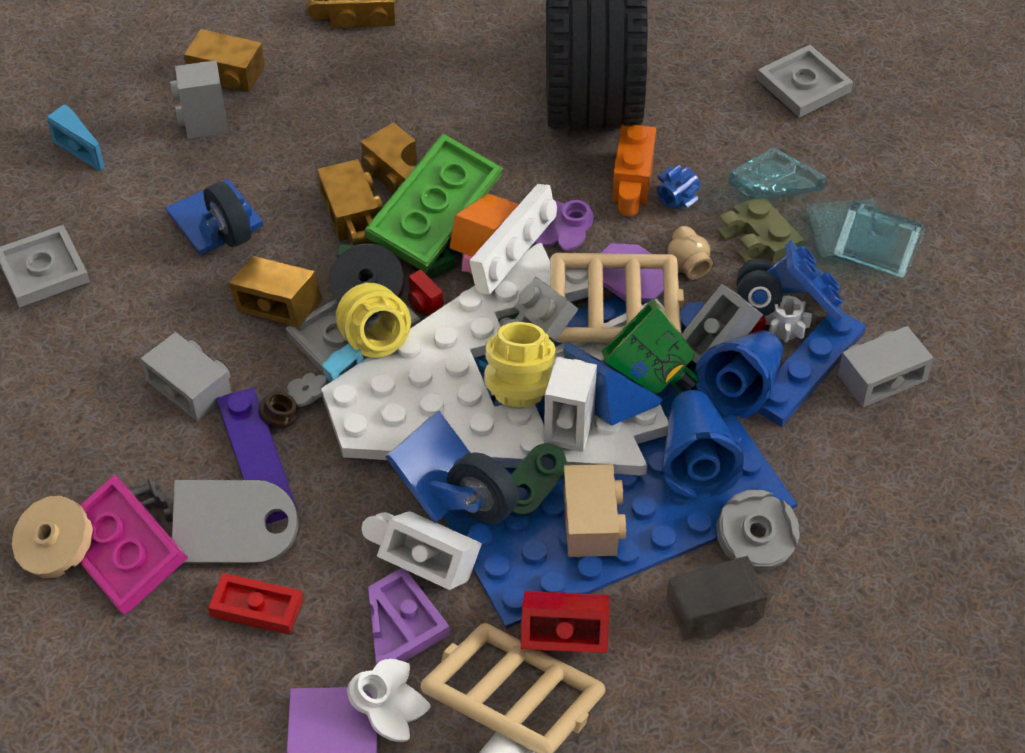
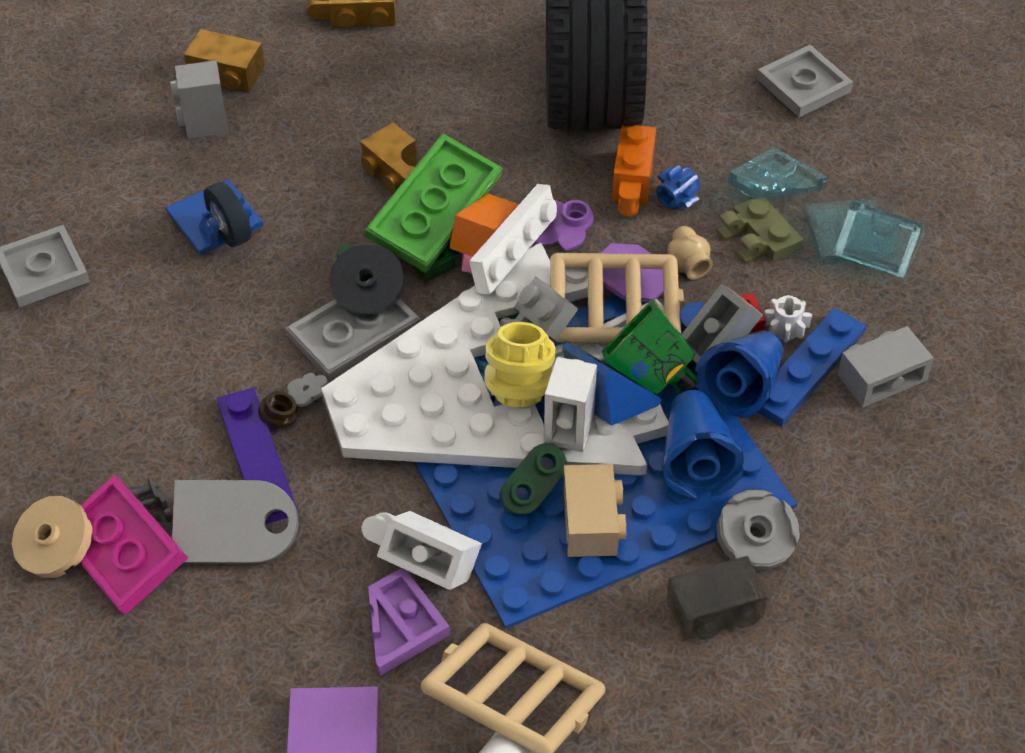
(74, 137): dark azure slope -> none
(186, 375): light grey brick -> none
(256, 603): red plate -> none
(275, 291): pearl gold brick -> none
(341, 361): medium azure plate -> none
(349, 200): pearl gold brick -> none
(387, 333): light yellow piece -> none
(393, 700): white plate -> none
(424, 294): red plate -> none
(450, 477): blue plate -> none
(565, 622): red brick -> none
(764, 283): blue plate -> none

